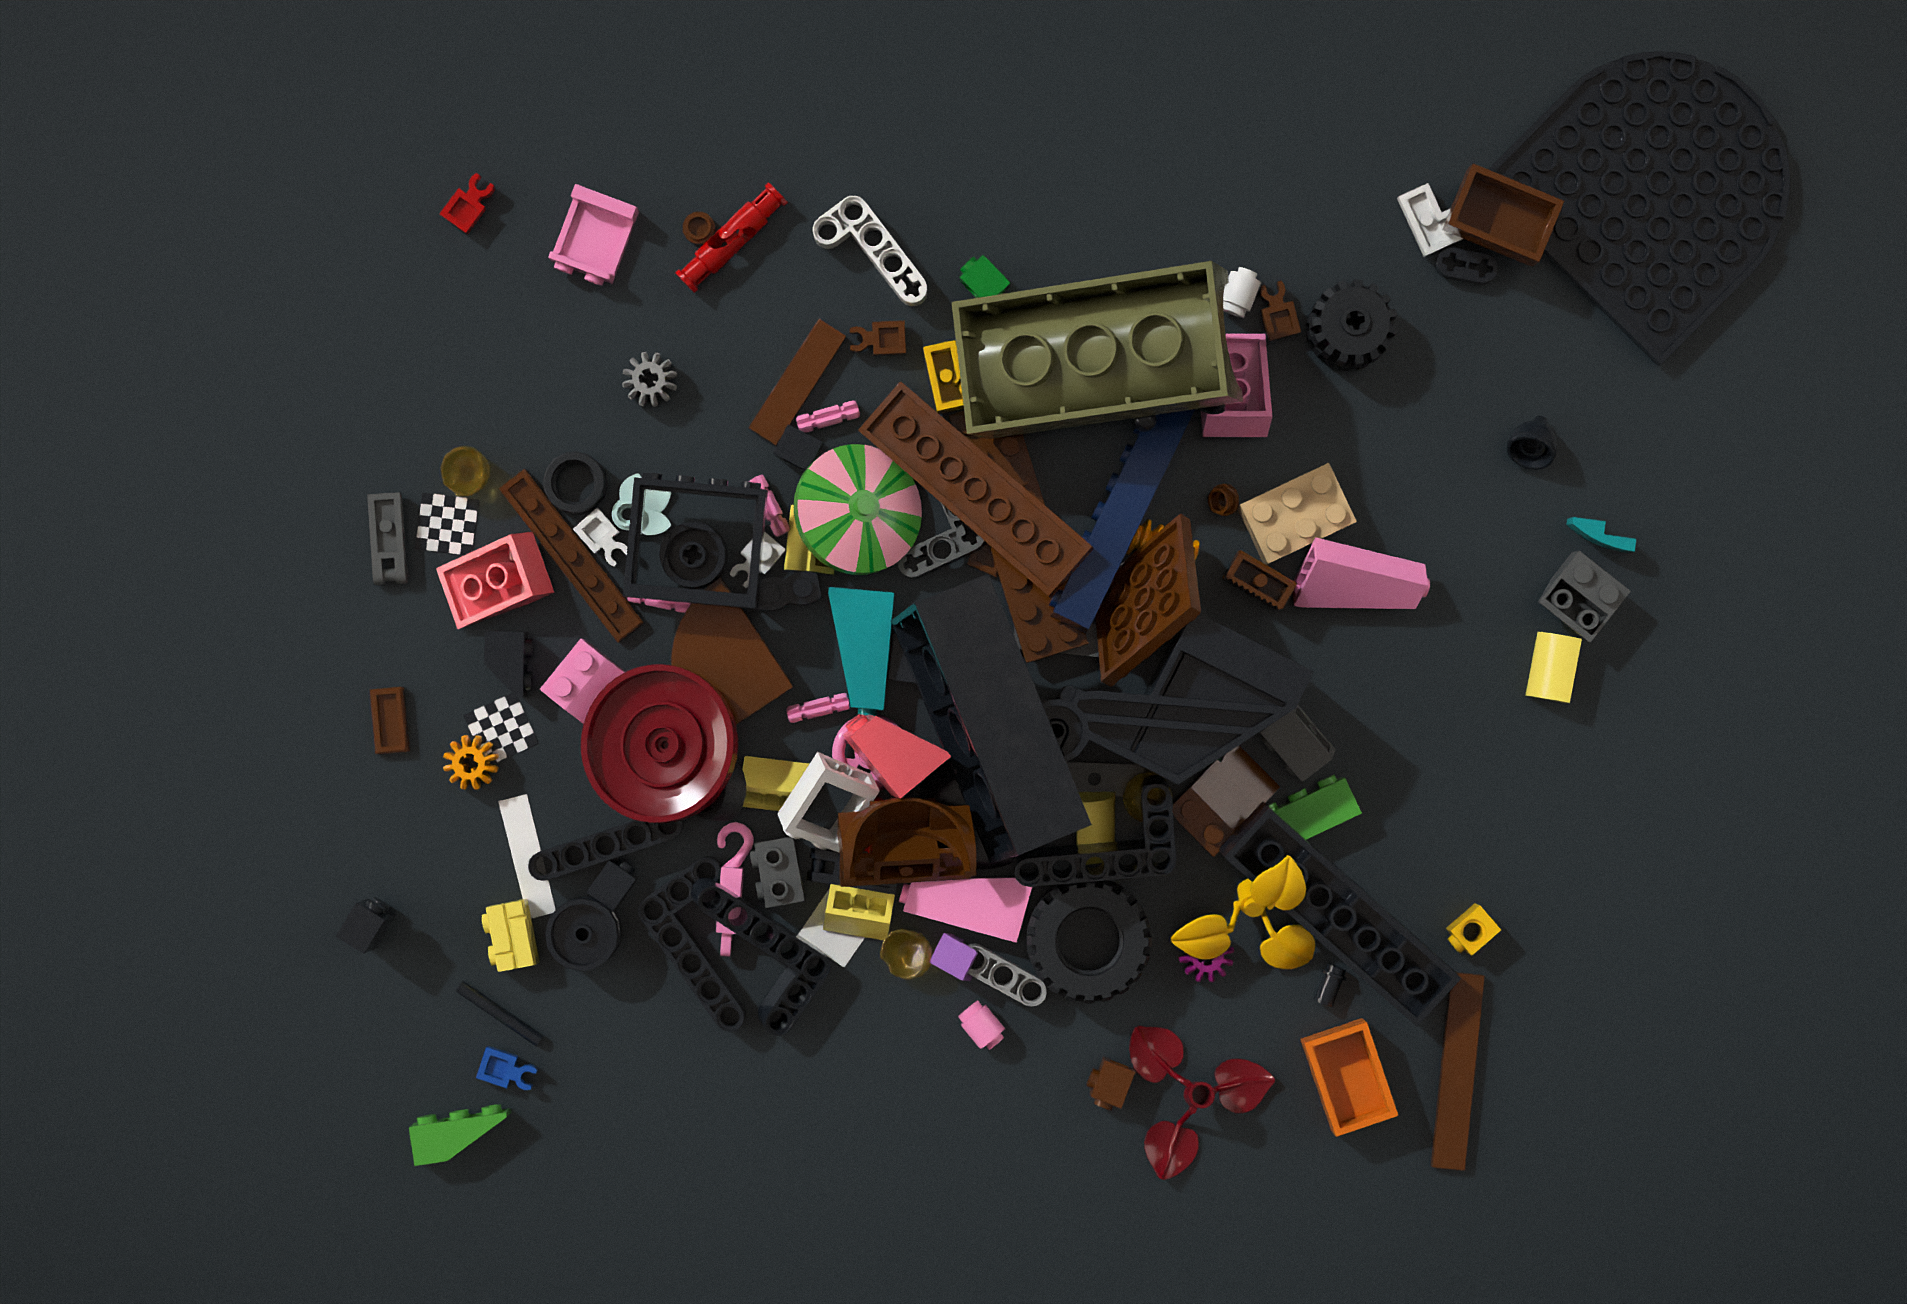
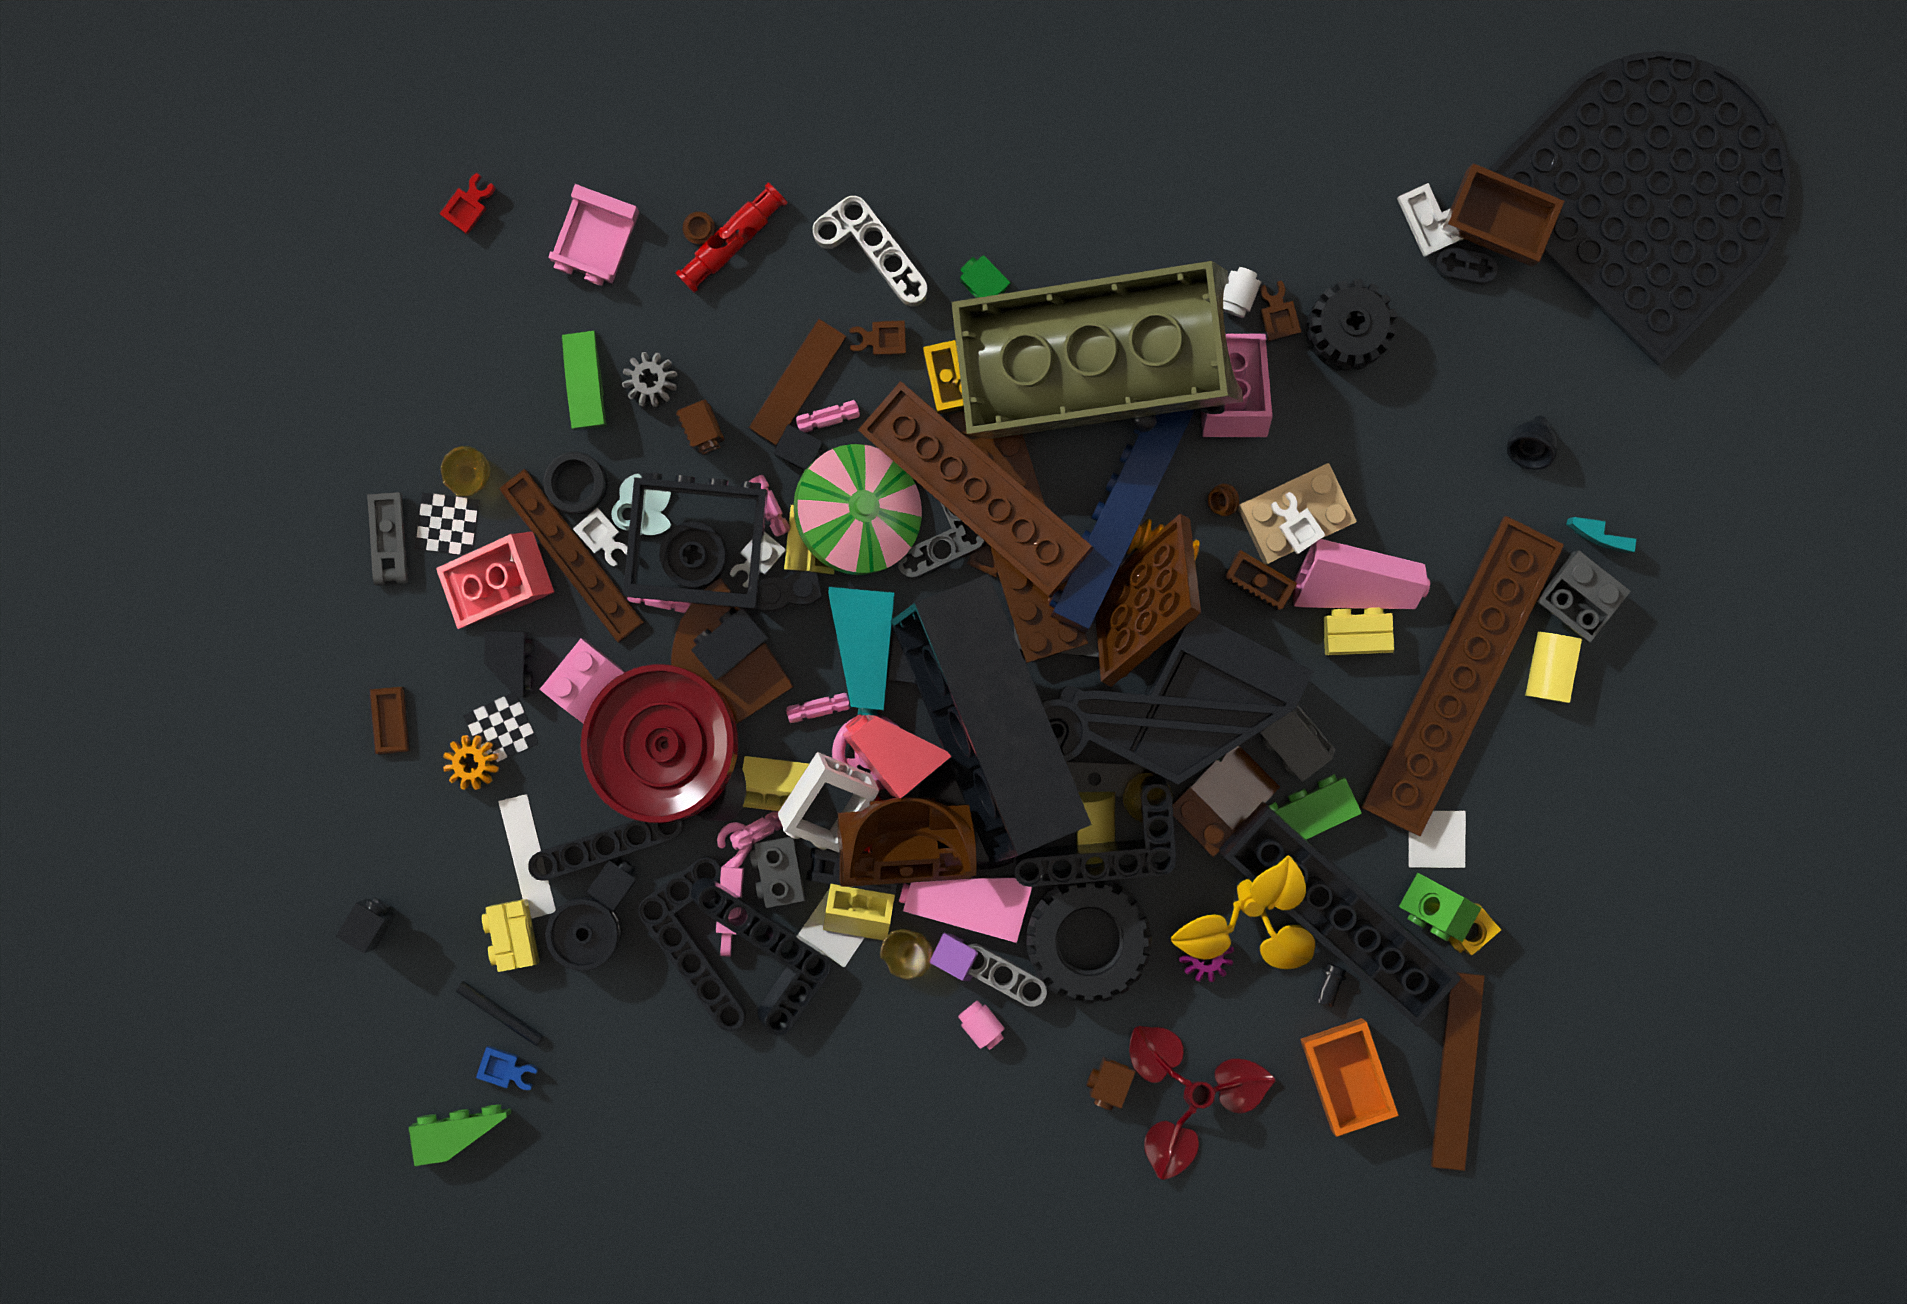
(583, 381): none -> bright green slope
(701, 427): none -> reddish brown brick
(728, 643): none -> black brick
(756, 831): none -> bright pink axle
(1300, 528): none -> white plate
(1358, 633): none -> light yellow brick
(1439, 907): none -> bright green brick
(1441, 841): none -> white sticker
(1462, 675): none -> reddish brown plate

